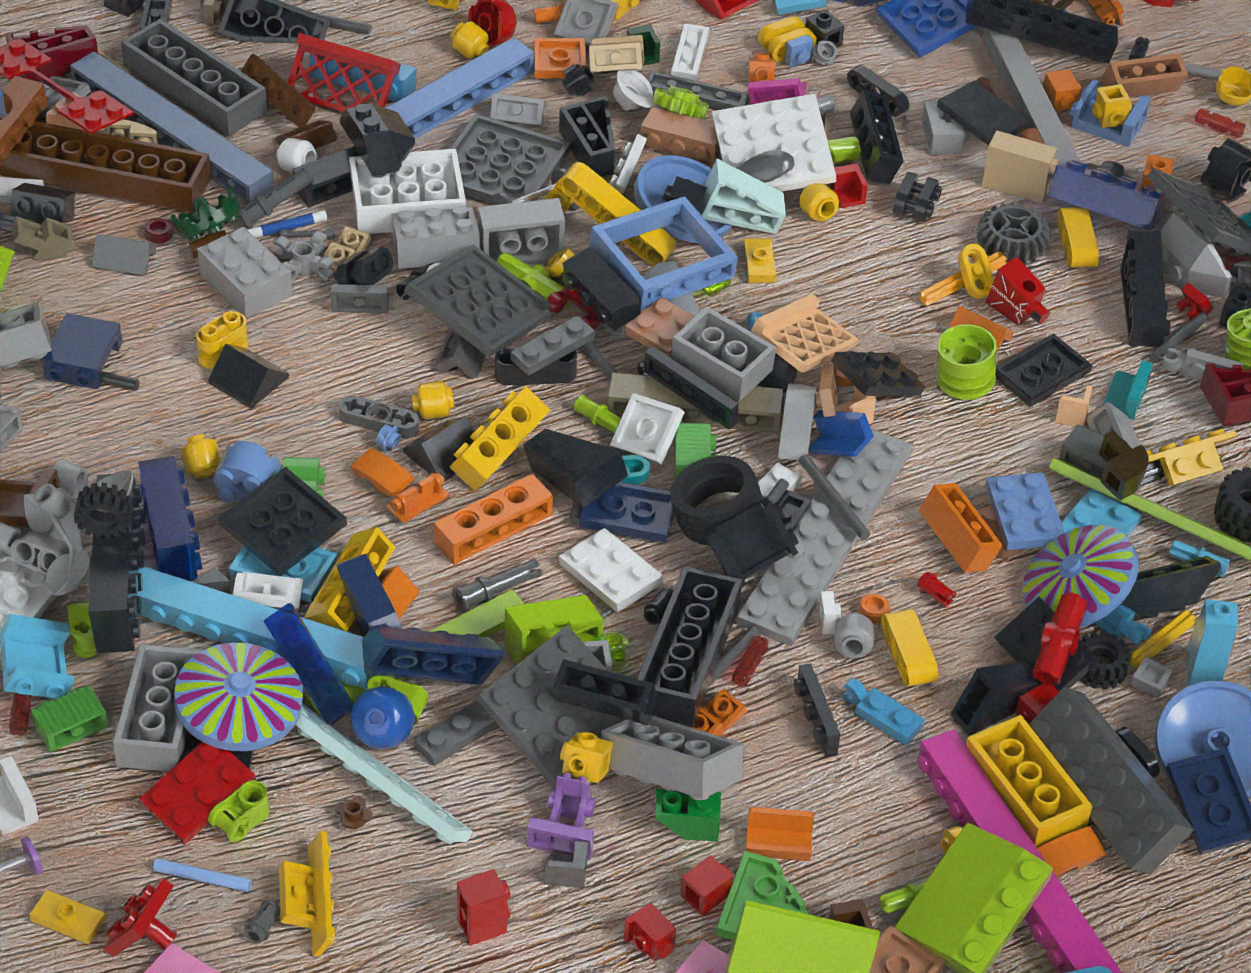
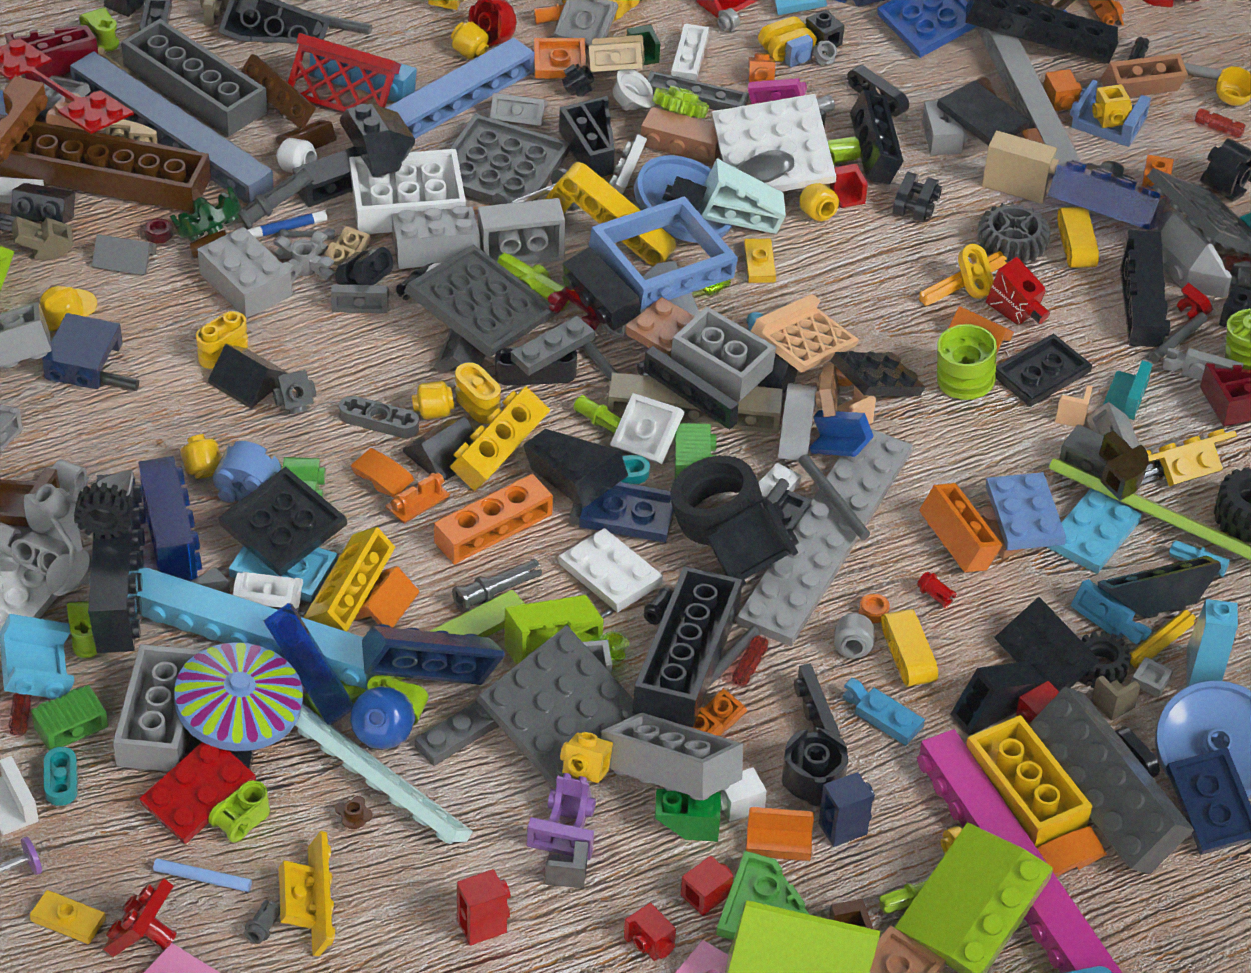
(59, 778): none -> teal plate
(61, 300): none -> yellow piece
(102, 27): none -> lime piece
(283, 392): none -> dark grey brick
(366, 594): dark blue slope -> none
(388, 437): medium blue plate -> none
(476, 391): none -> yellow brick
(554, 264): yellow plate -> none
(605, 692): black brick -> none
(728, 19): none -> light grey plate
(743, 795): none -> white brick
(813, 761): none -> black brick
(828, 612): white plate -> none
(846, 809): none -> dark blue brick
(1060, 638): red piece -> none
(1085, 561): dish -> none
(1114, 698): none -> dark tan panel

